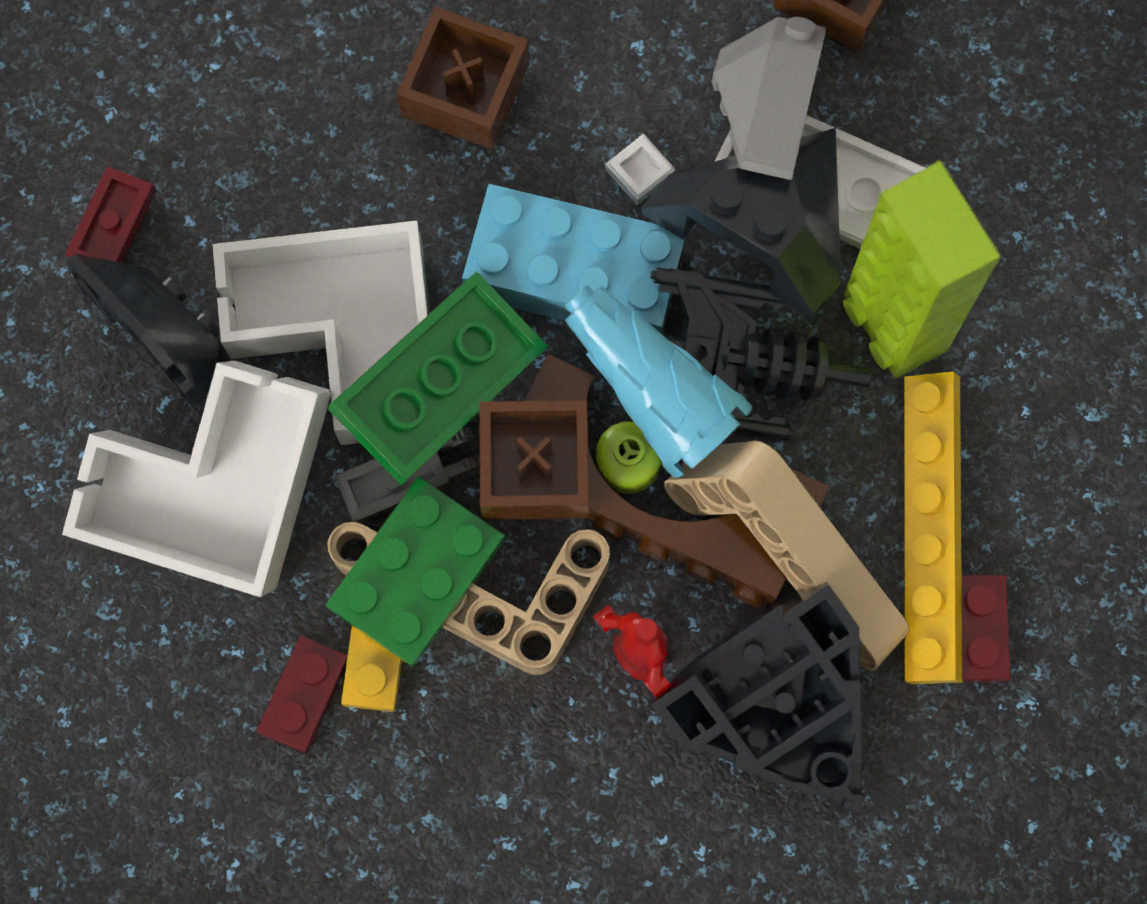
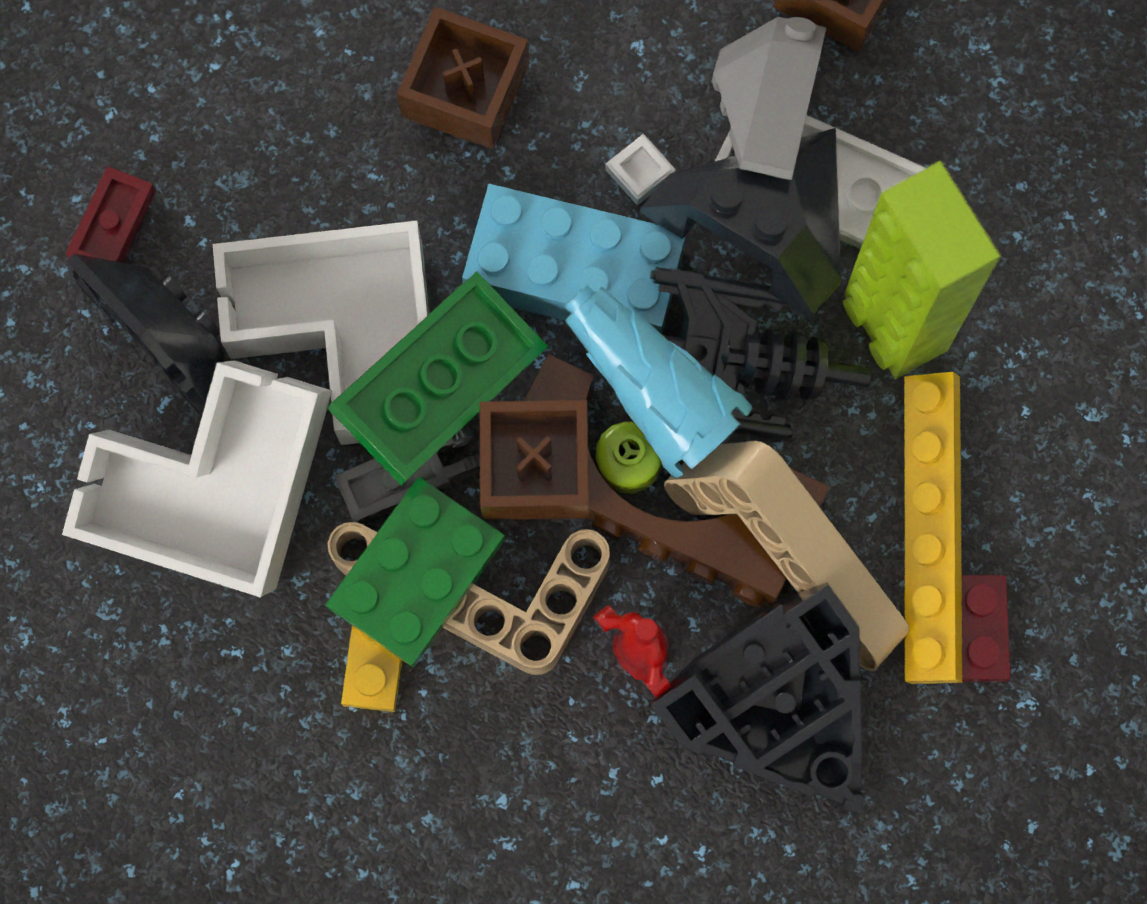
(303, 694): dark red plate -> none

